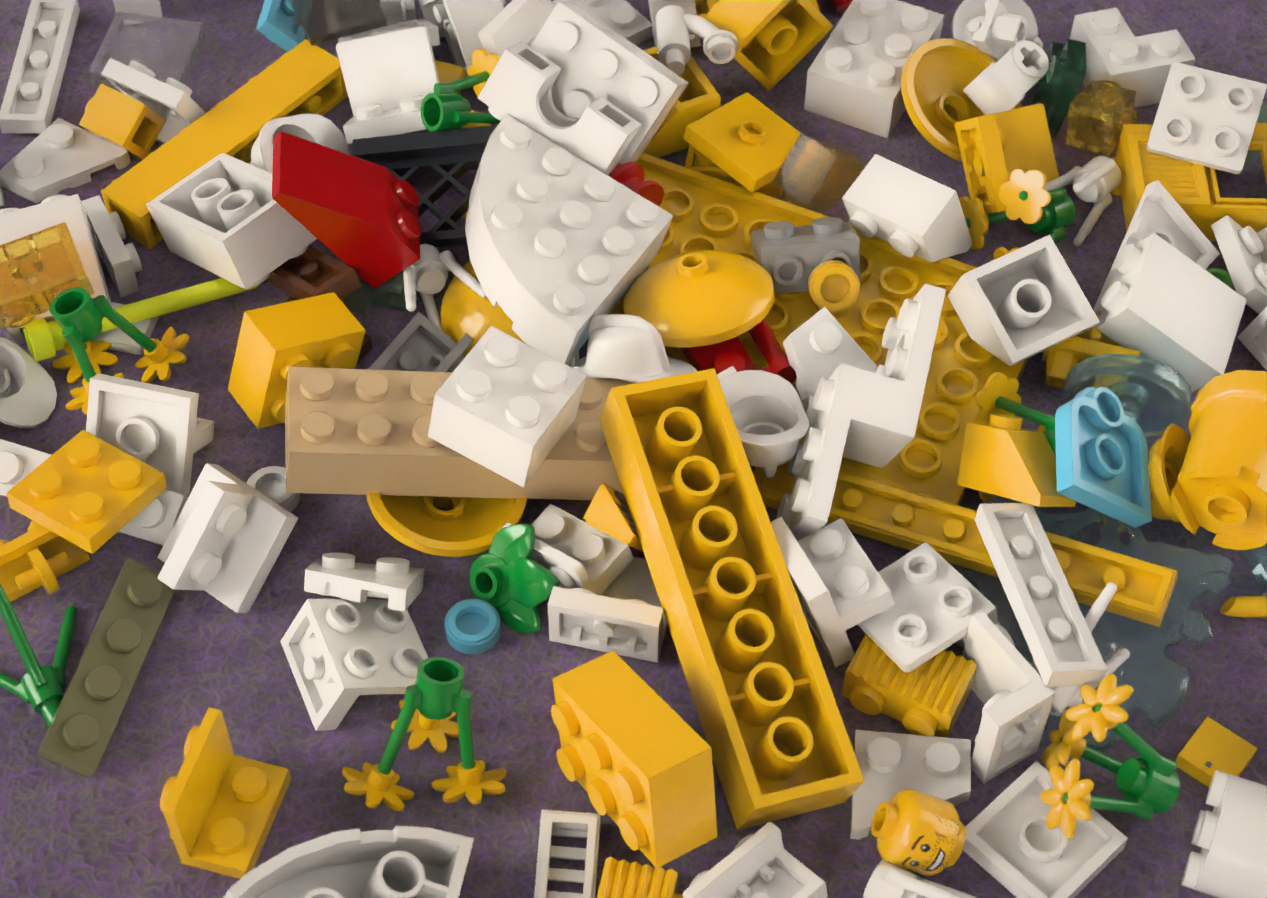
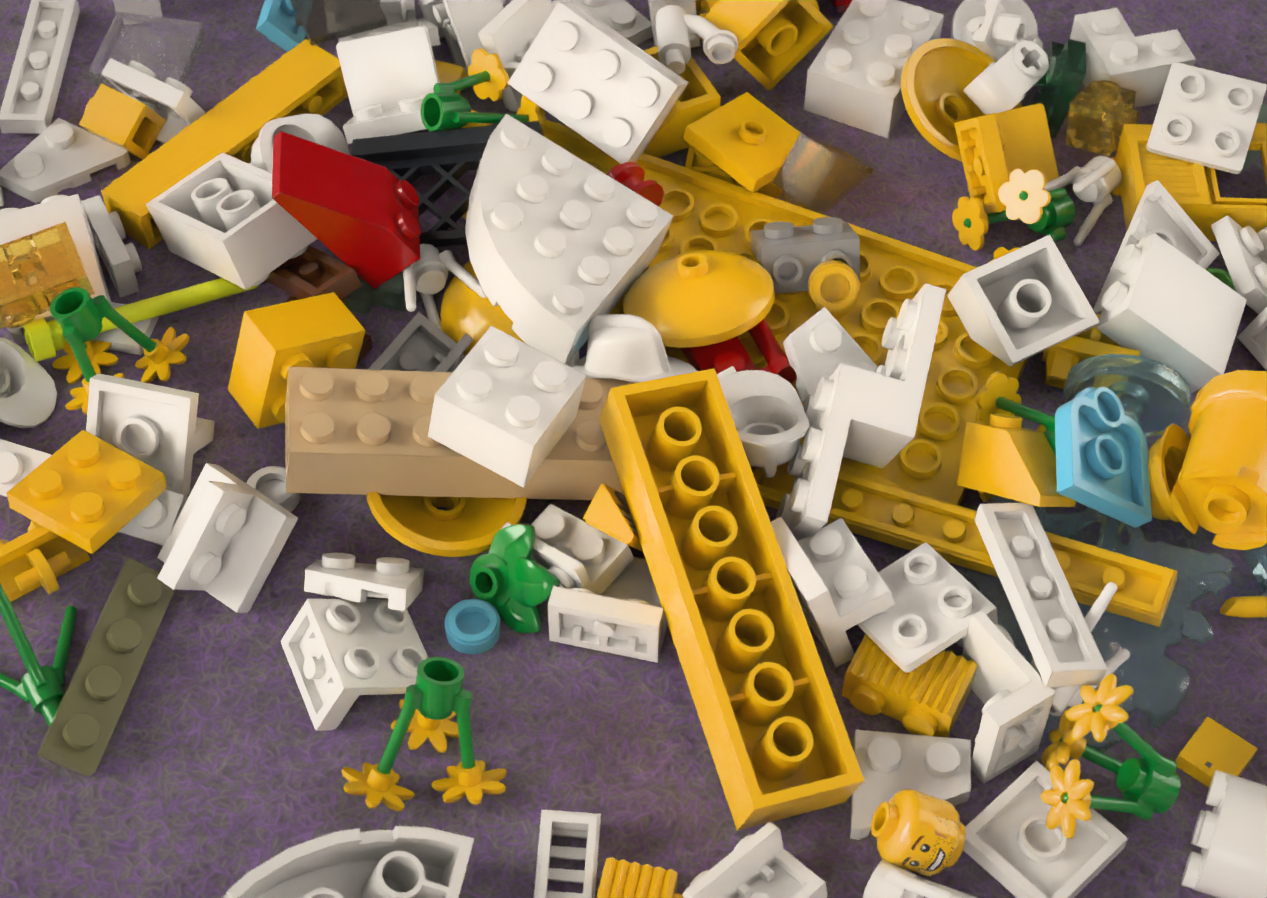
(221, 801): yellow bracket -> none
(523, 90): white arch -> none
(635, 758): yellow brick -> none
(907, 211): white slope -> none

